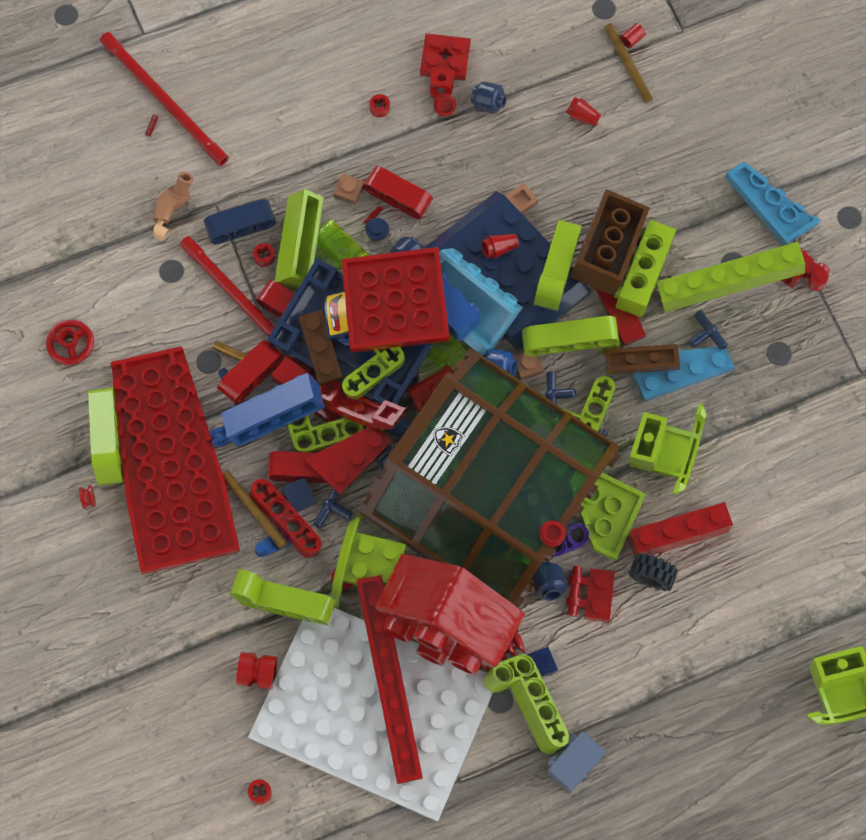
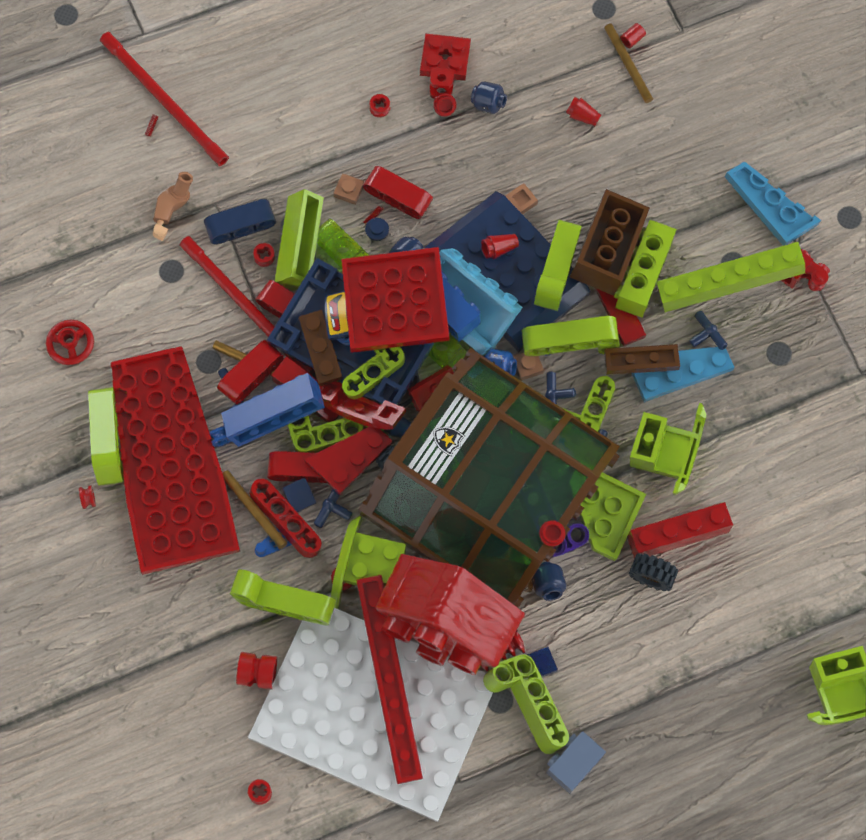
(598, 597): red plate -> none

